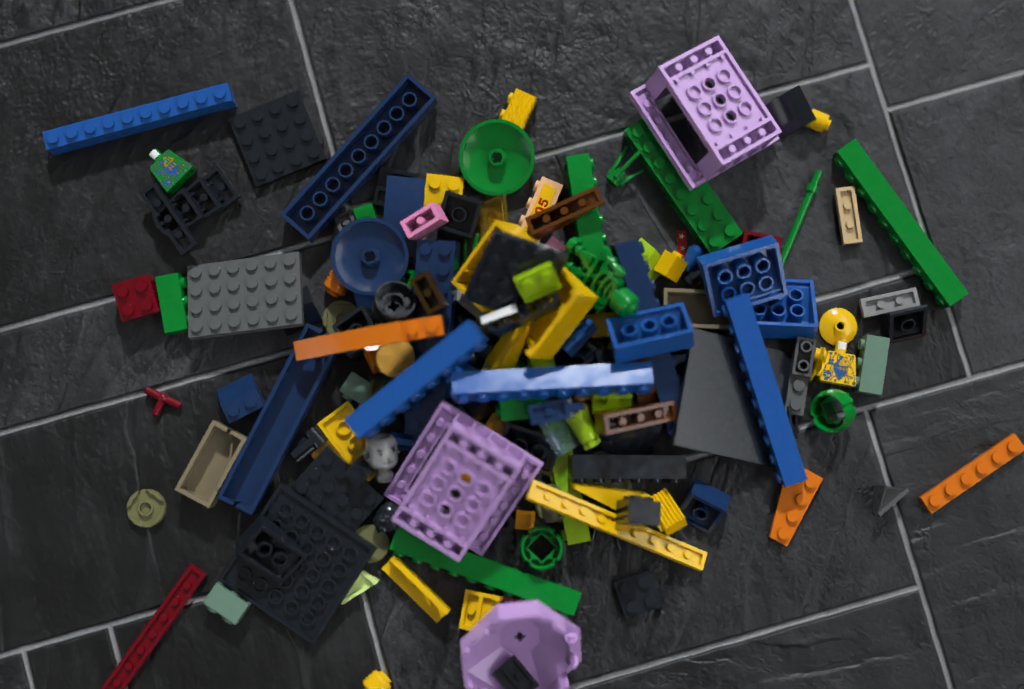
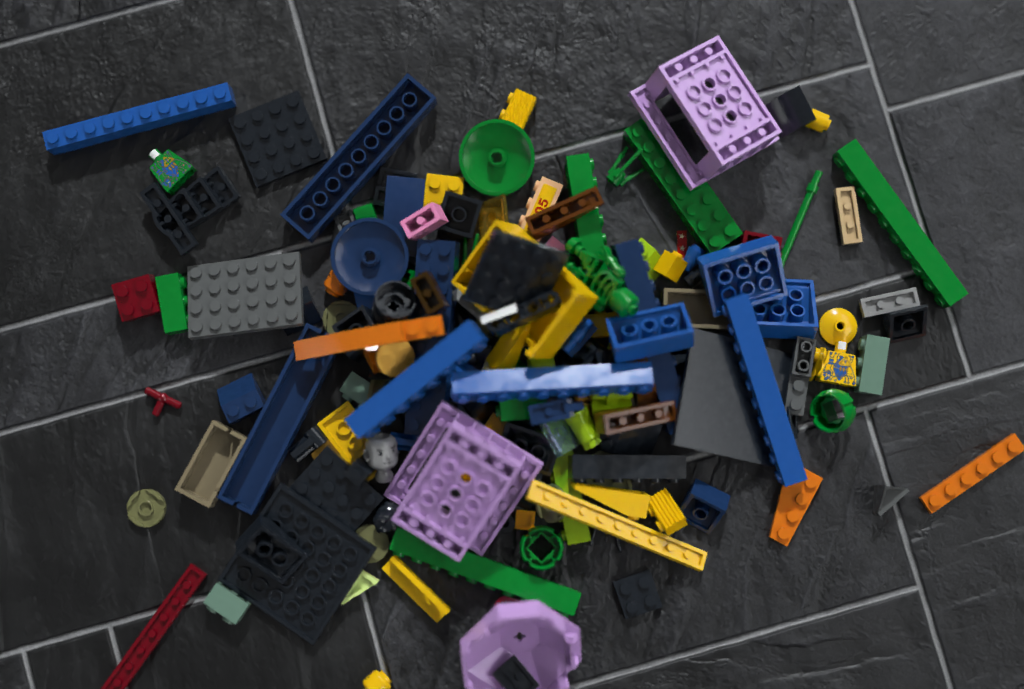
(476, 607): yellow wing -> none
(537, 282): lime plate -> none
(638, 511): black brick -> none

